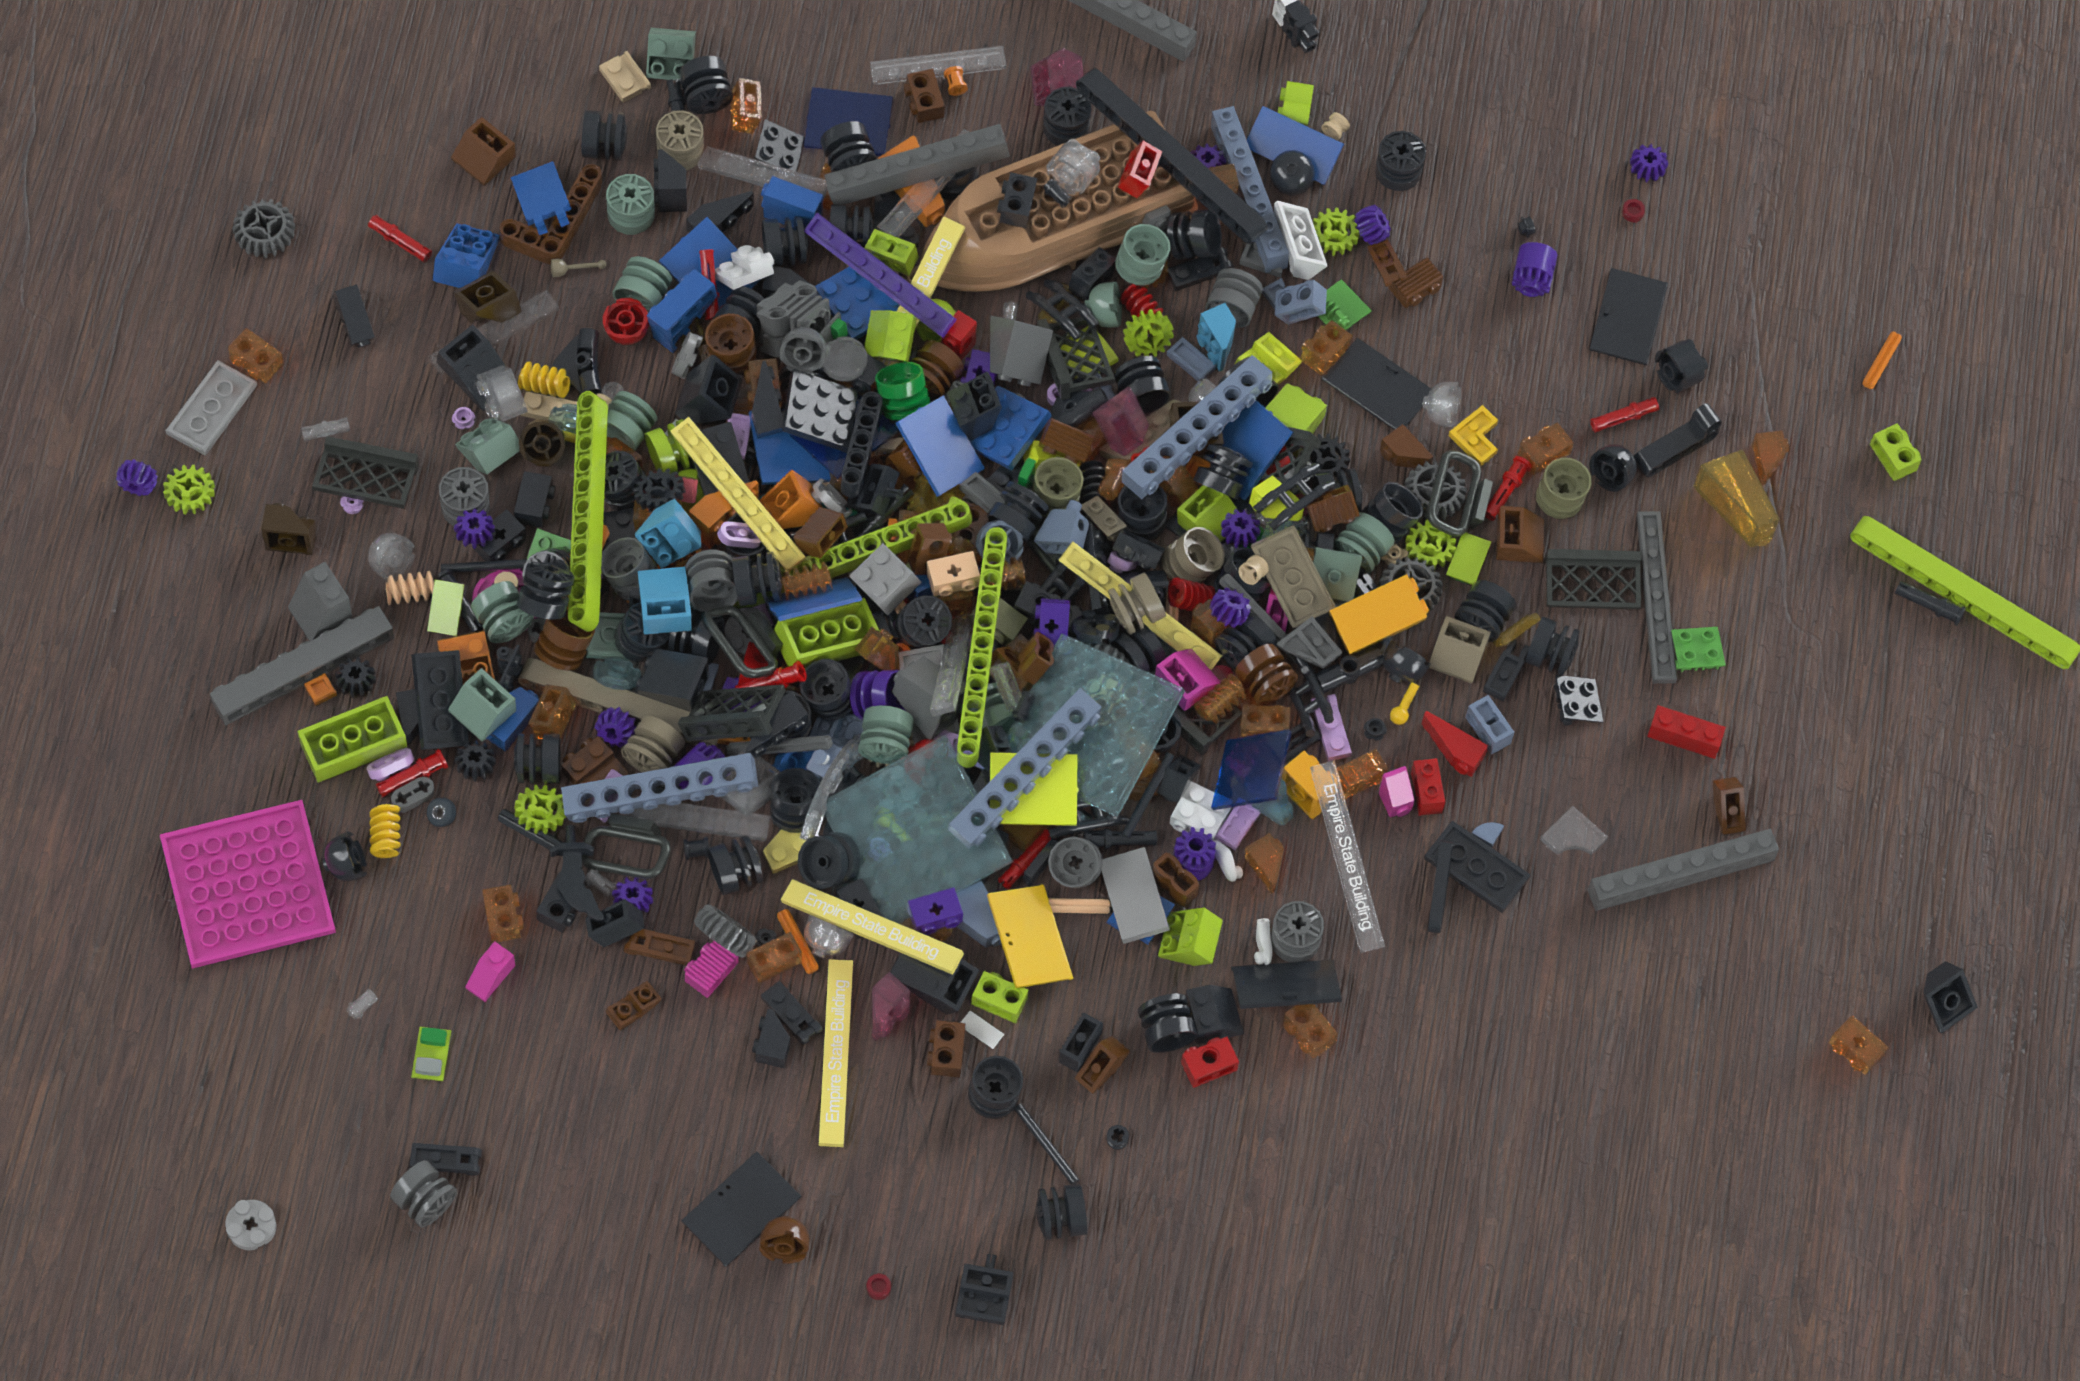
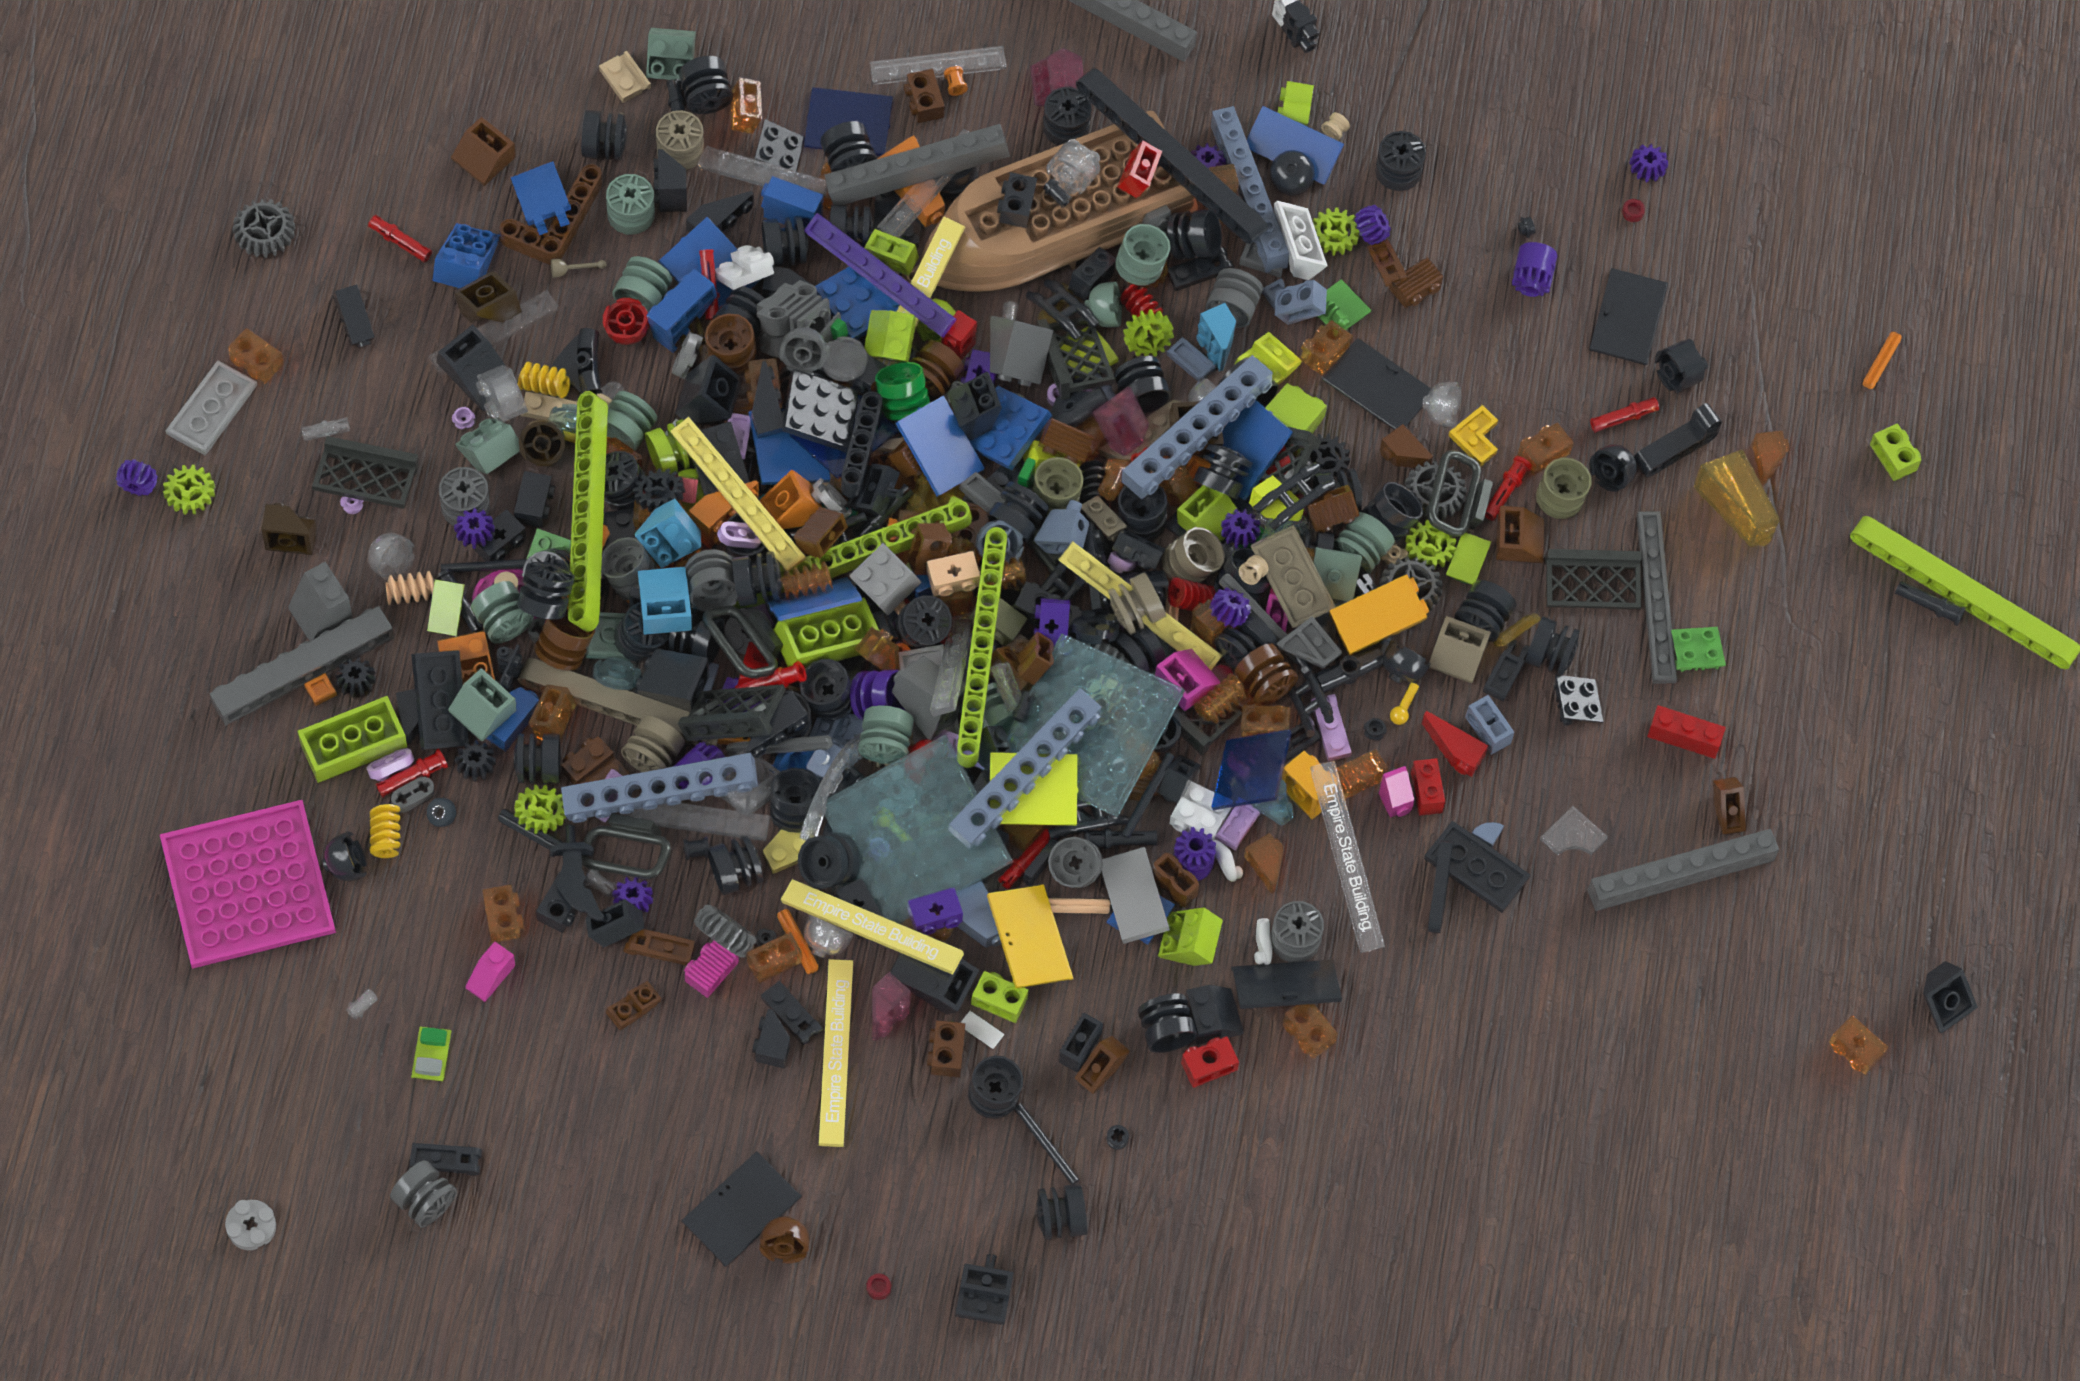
(615, 726): dark purple gear -> none

